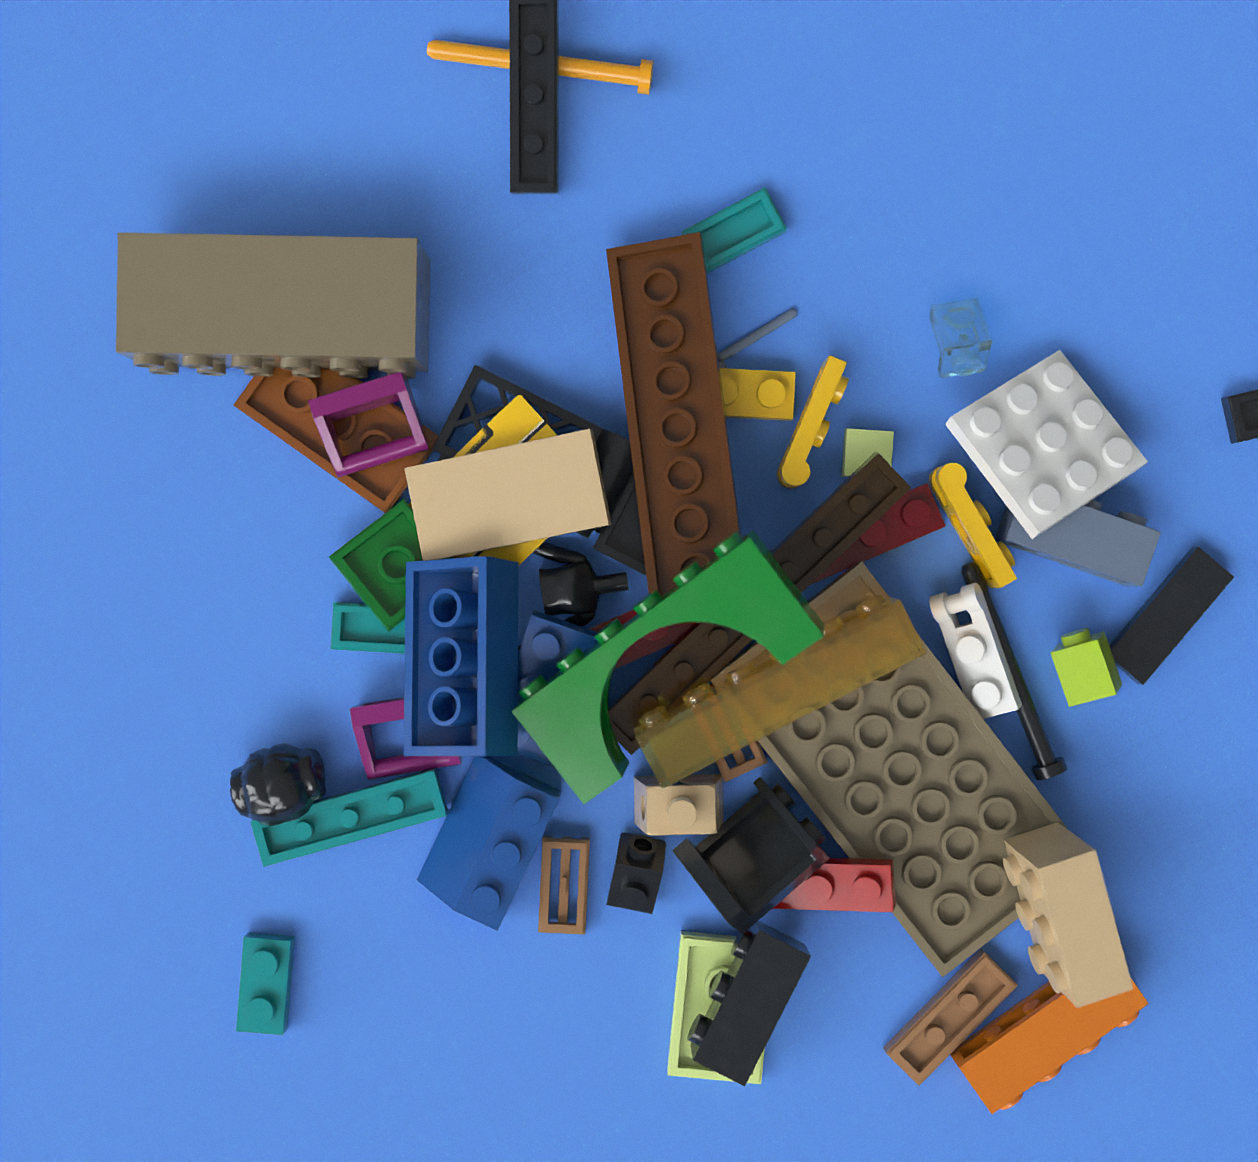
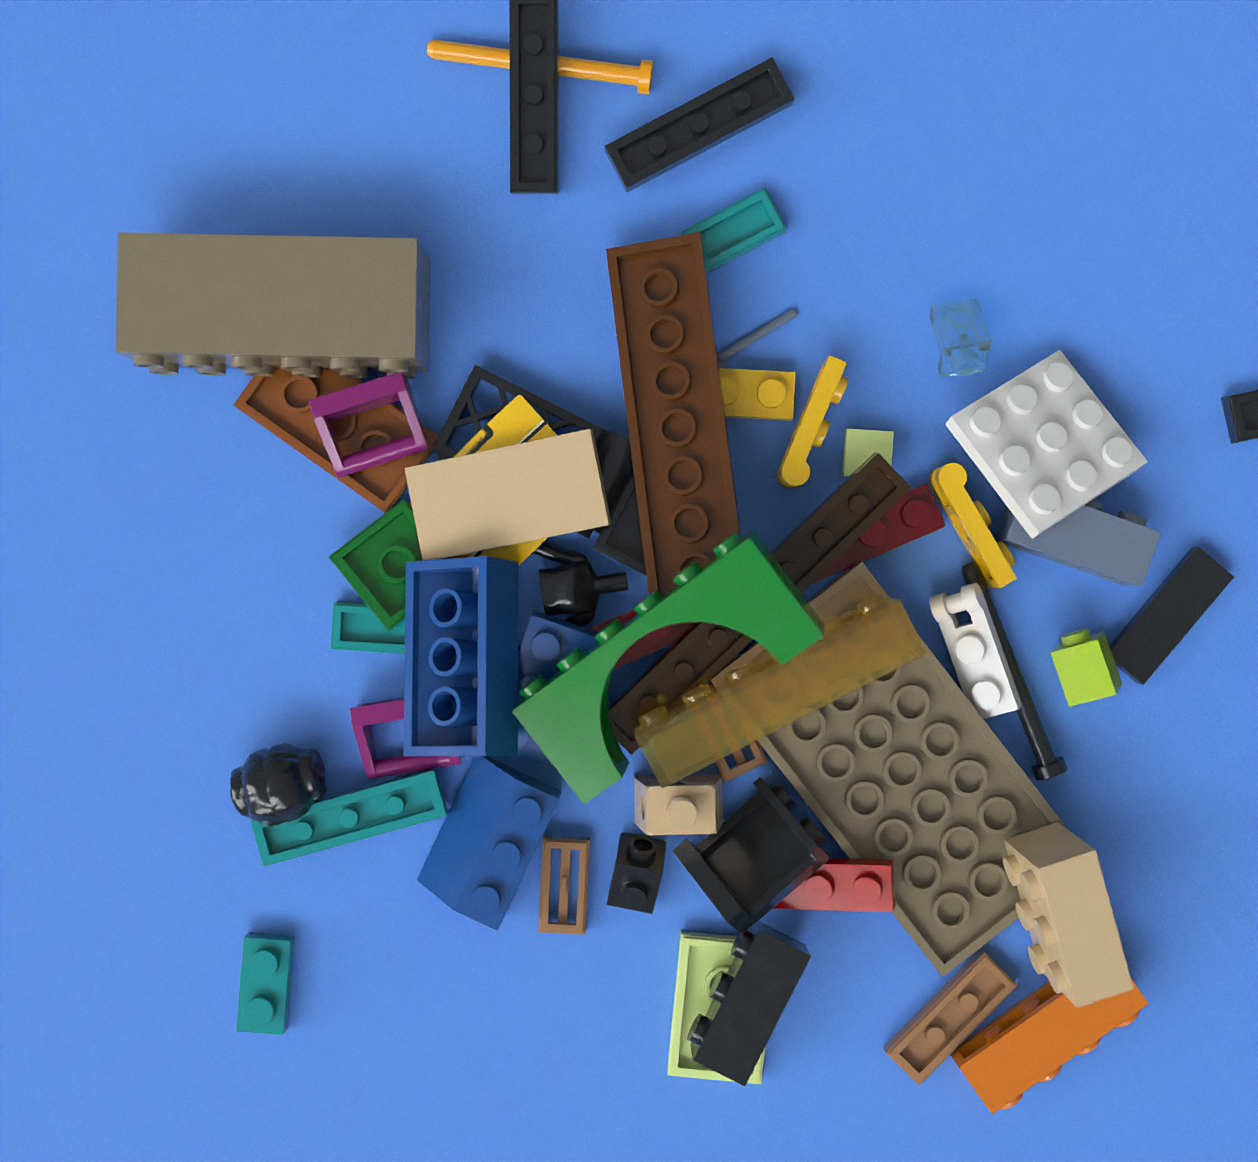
(699, 124): none -> black plate

